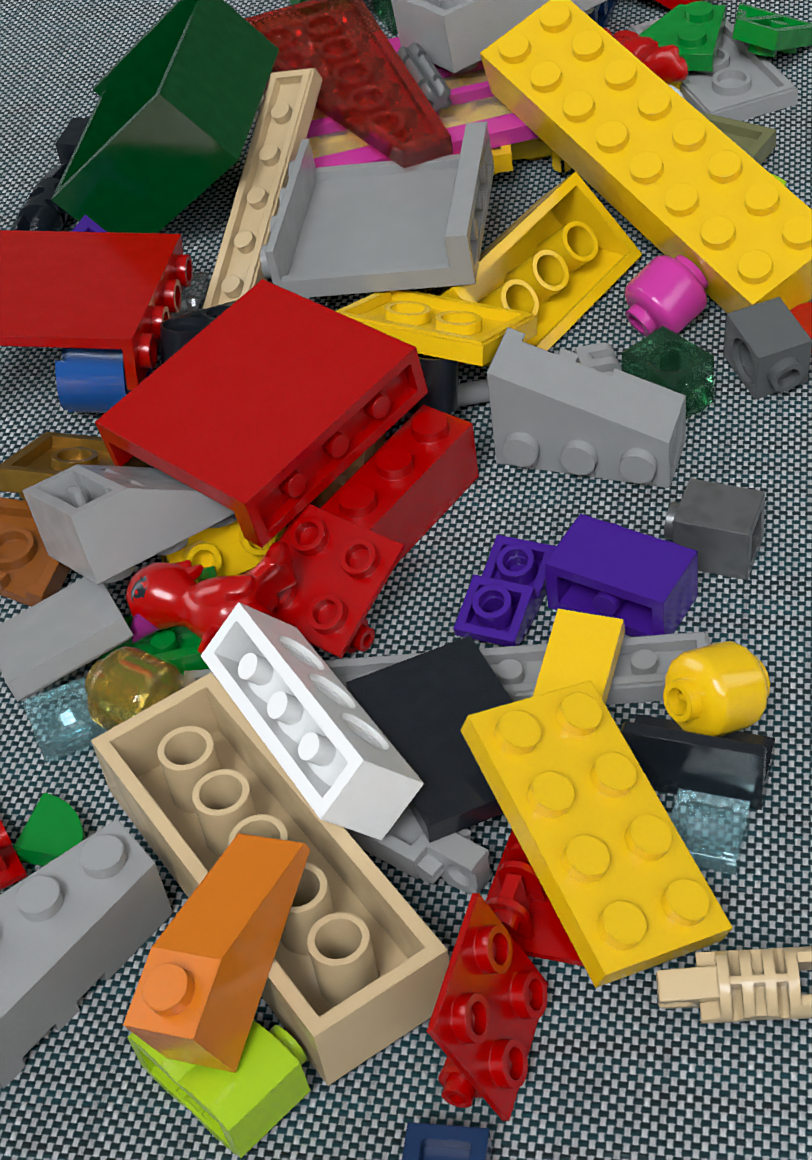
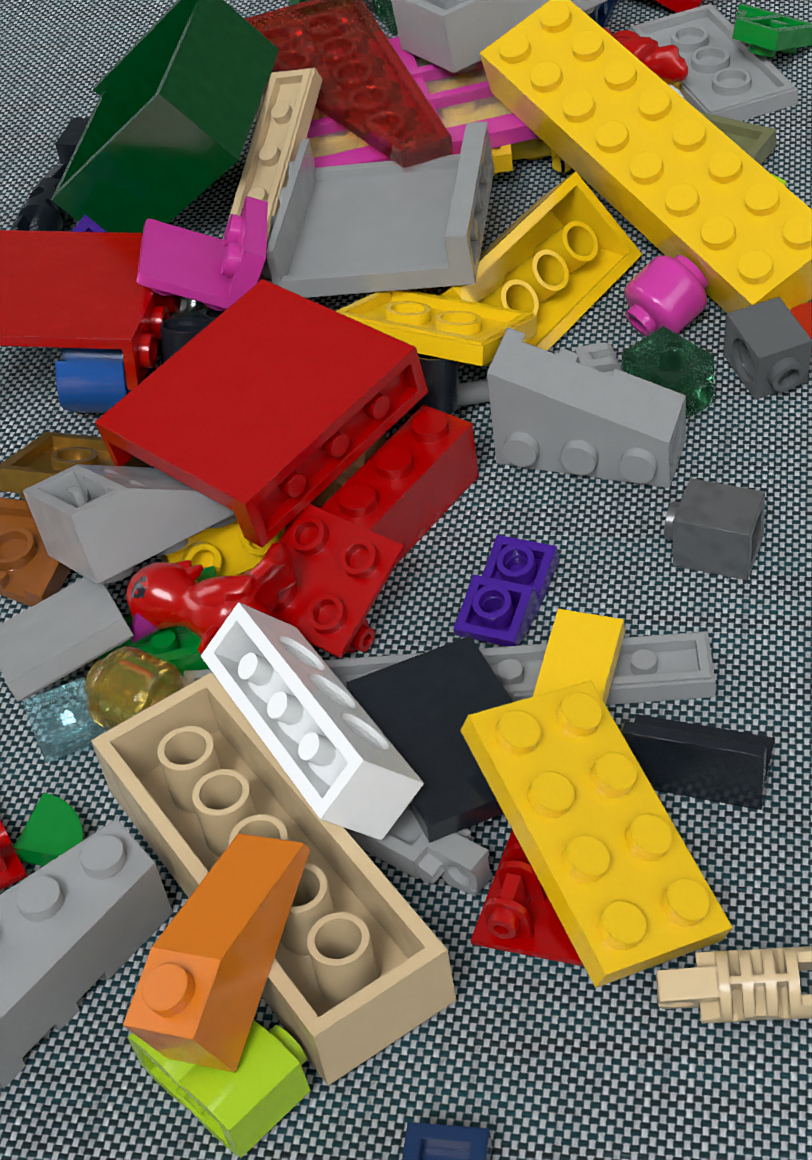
(204, 266): none -> dark pink bracket
(426, 76): dark grey axle -> none
(486, 1013): red hinge -> none
(622, 576): dark purple brick -> none
(695, 31): green wing -> none
(712, 828): clear light blue tile -> none
(716, 689): yellow head -> none

